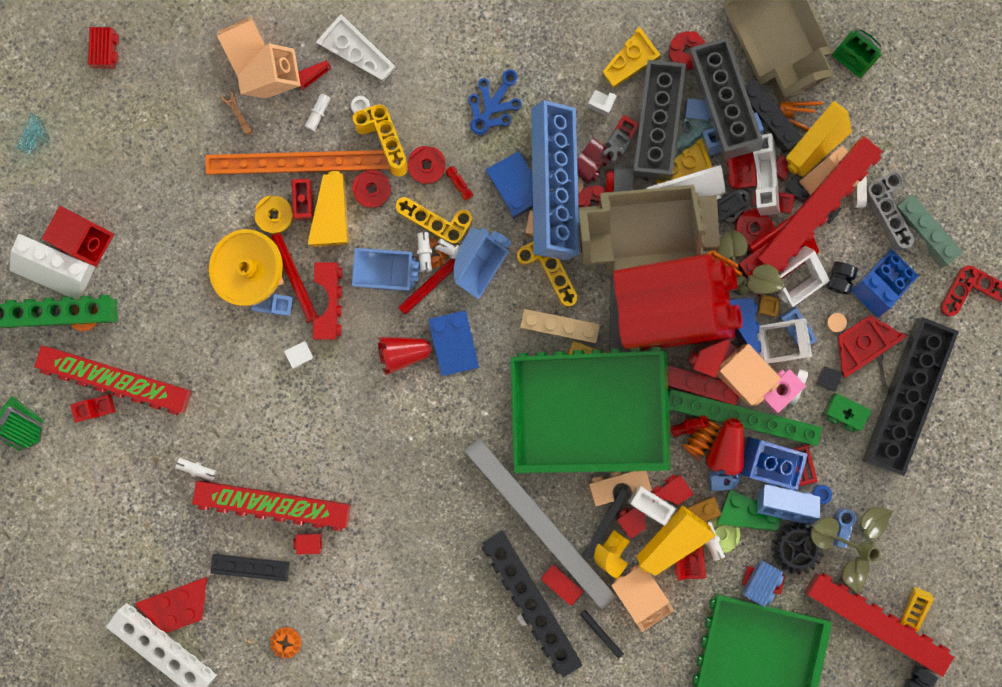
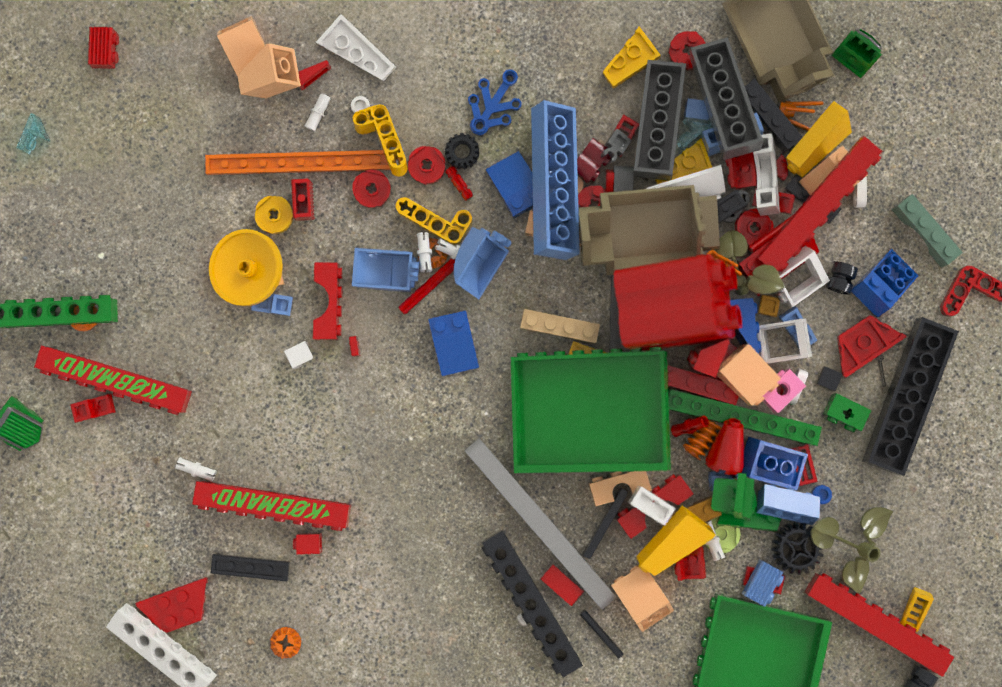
(50, 267): white slope -> none
(77, 236): red slope -> none
(232, 104): medium nougat piece -> none
(295, 279): red axle -> none
(330, 215): yellow slope -> none
(354, 346): none -> red tile
(402, 352): red cone -> none
(462, 162): none -> black tyre
(551, 274): yellow beam -> none
(601, 102): white panel -> none
(609, 554): yellow brick -> none
(735, 497): none -> green piece
(836, 322): light nougat tile -> none
(844, 527): medium blue piece -> none
(892, 213): light grey beam -> none

